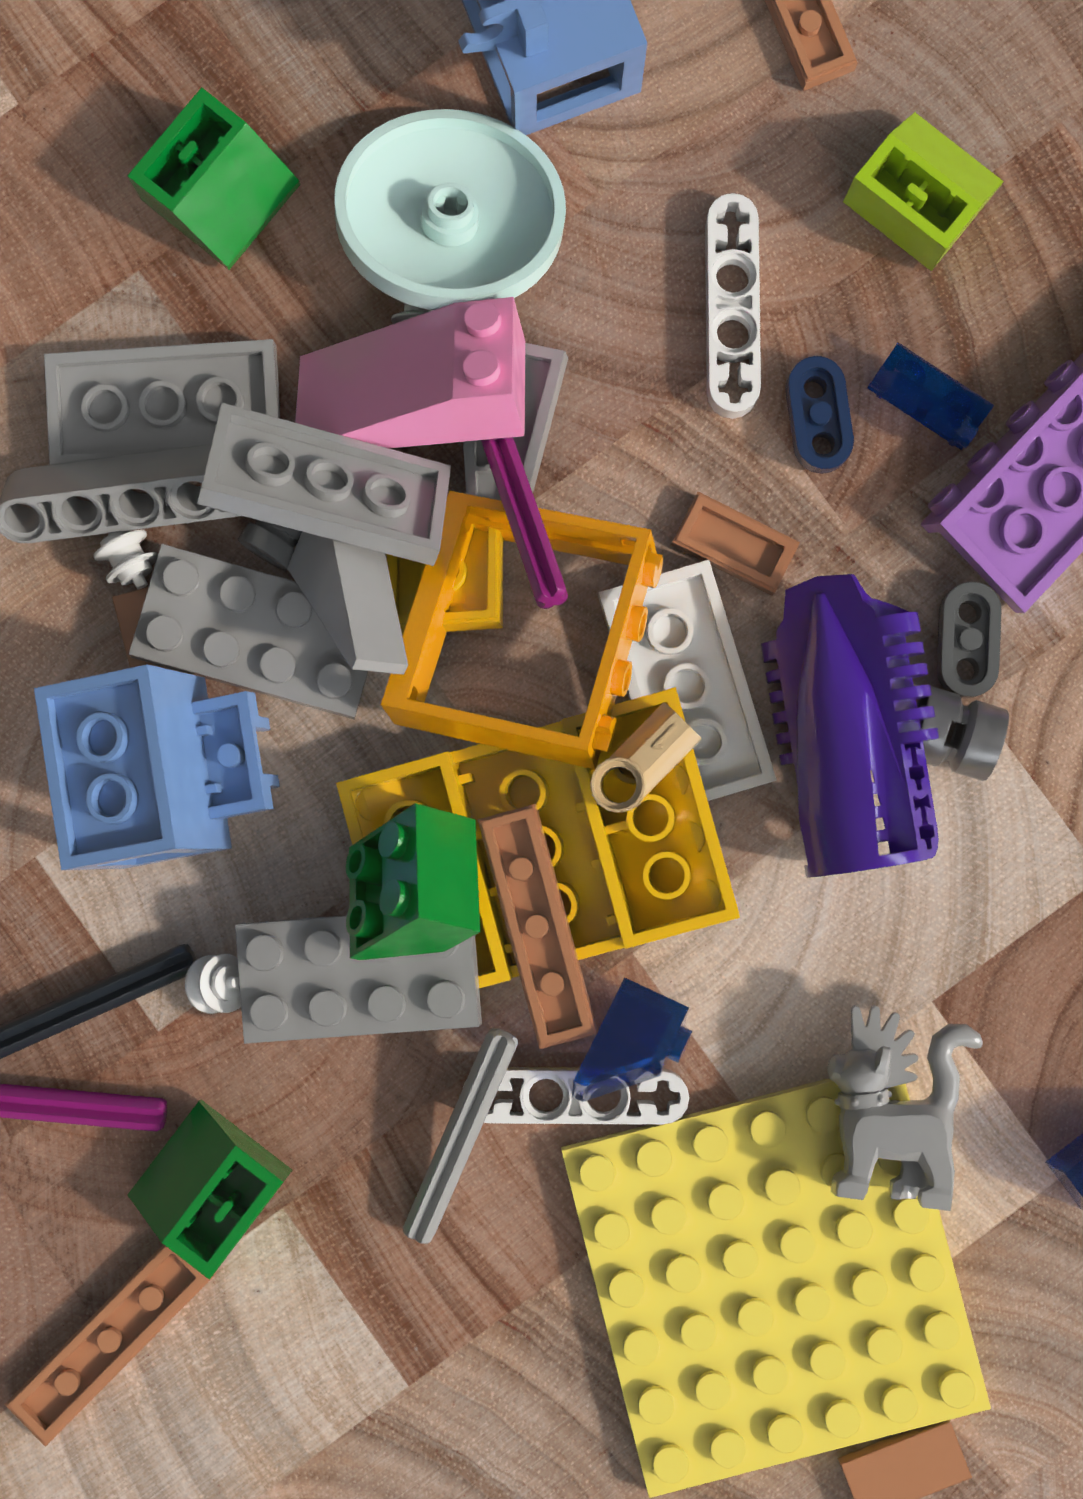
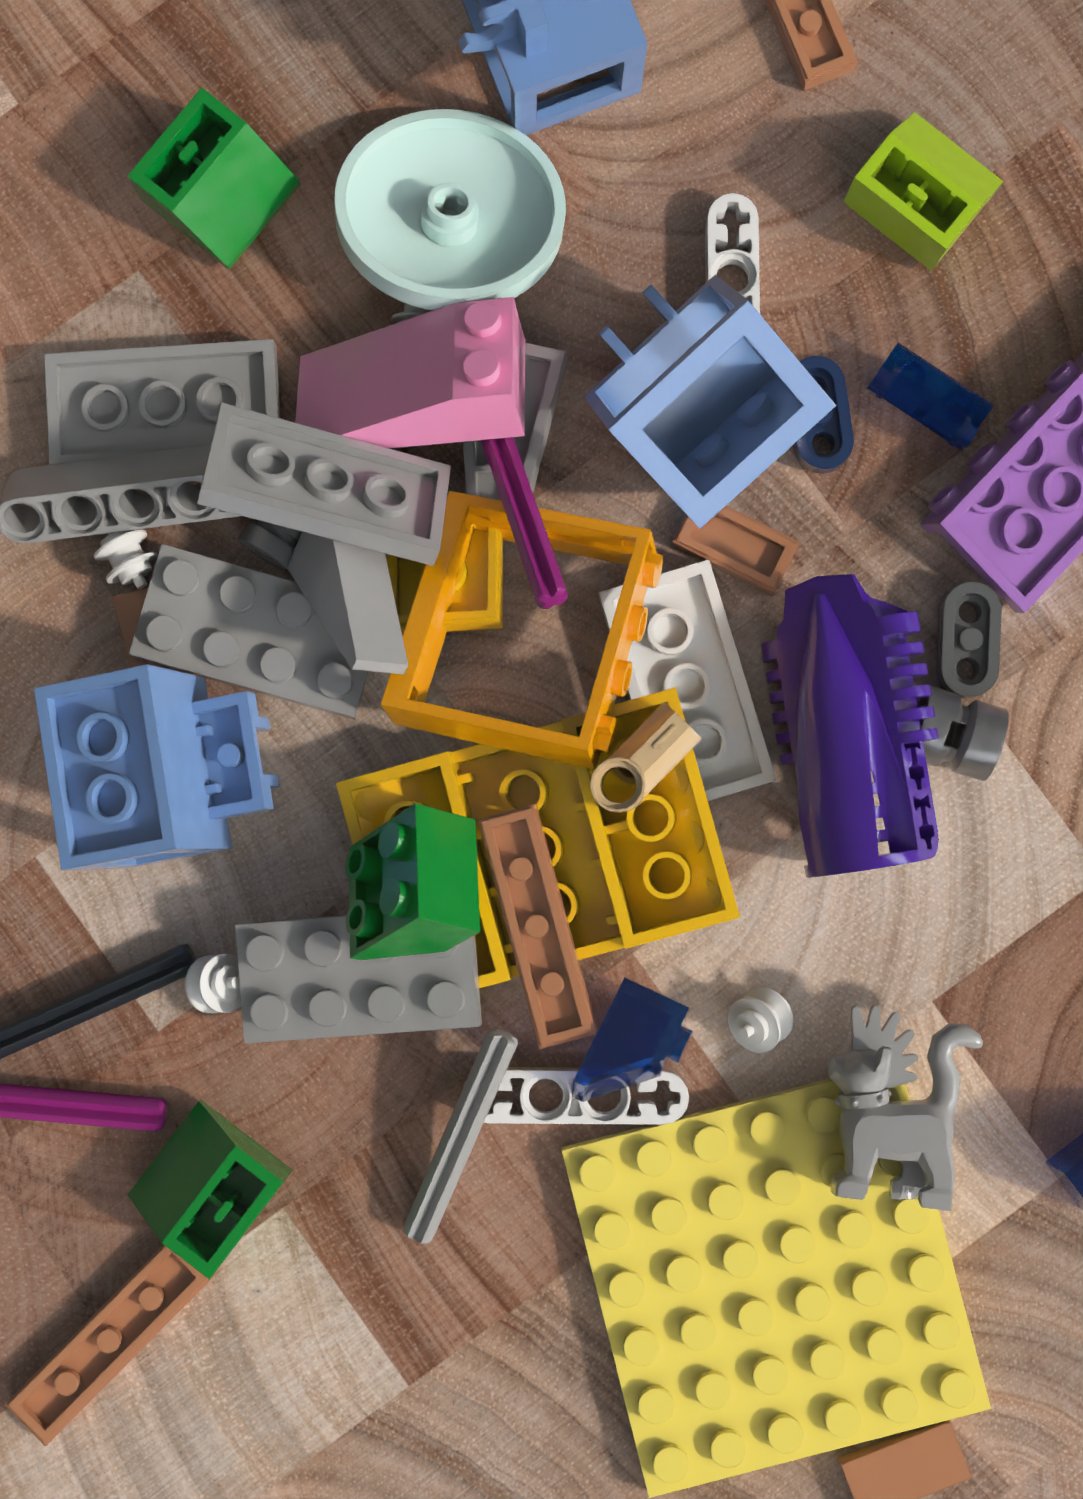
(707, 398): none -> medium blue piece
(760, 1020): none -> white wheel

